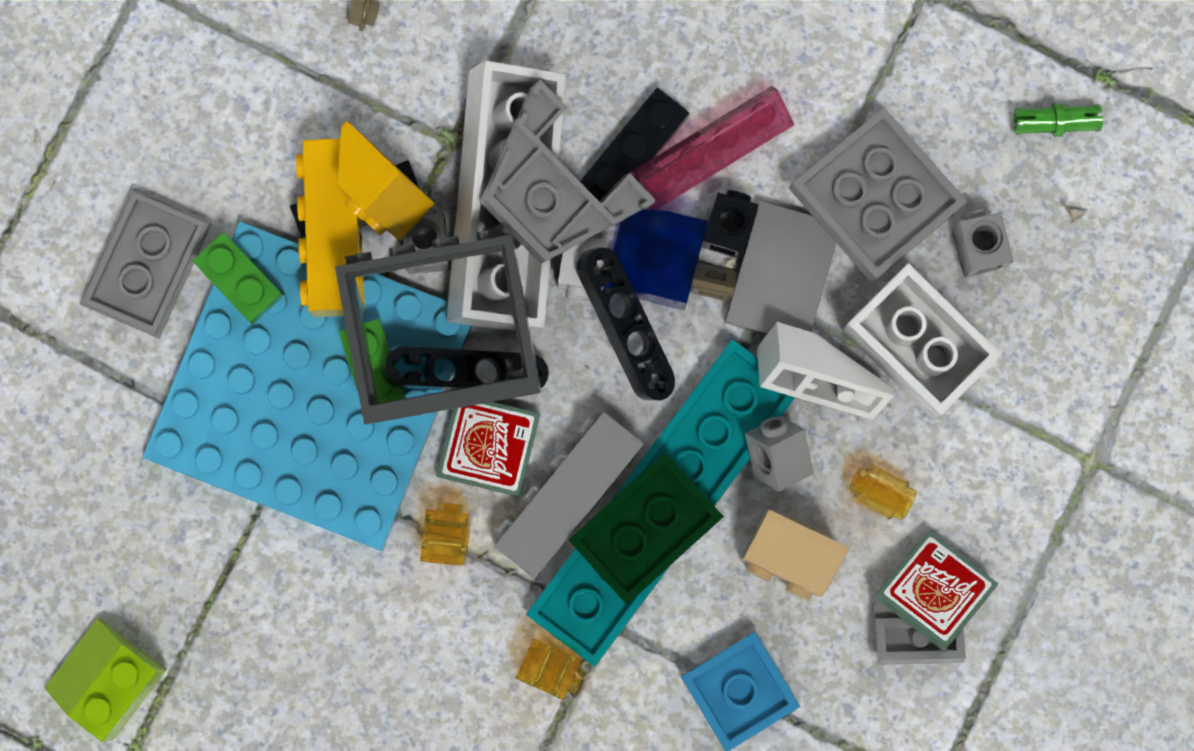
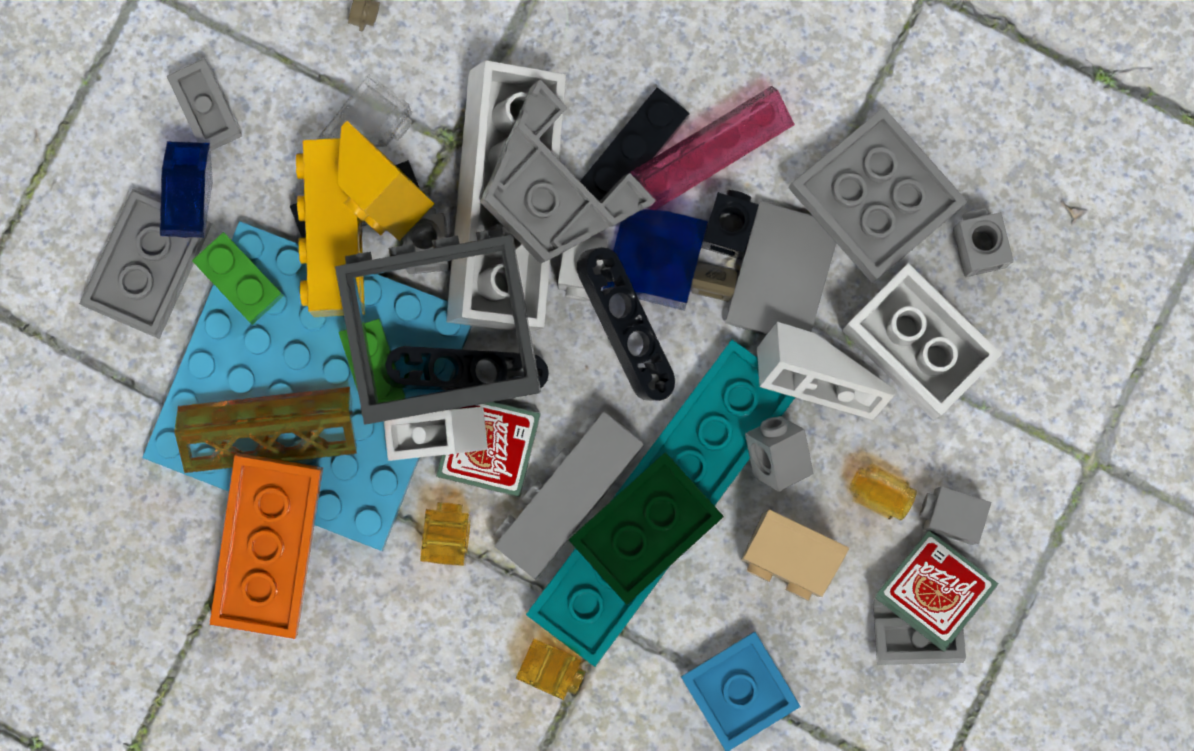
(104, 681): lime slope -> none
(185, 189): none -> clear blue slope
(204, 105): none -> light grey plate
(264, 421): none -> clear orange fence
(266, 545): none -> orange plate
(373, 112): none -> clear slope
(436, 434): none -> white slope
(955, 515): none -> light grey brick
(1057, 119): bright green pin -> none

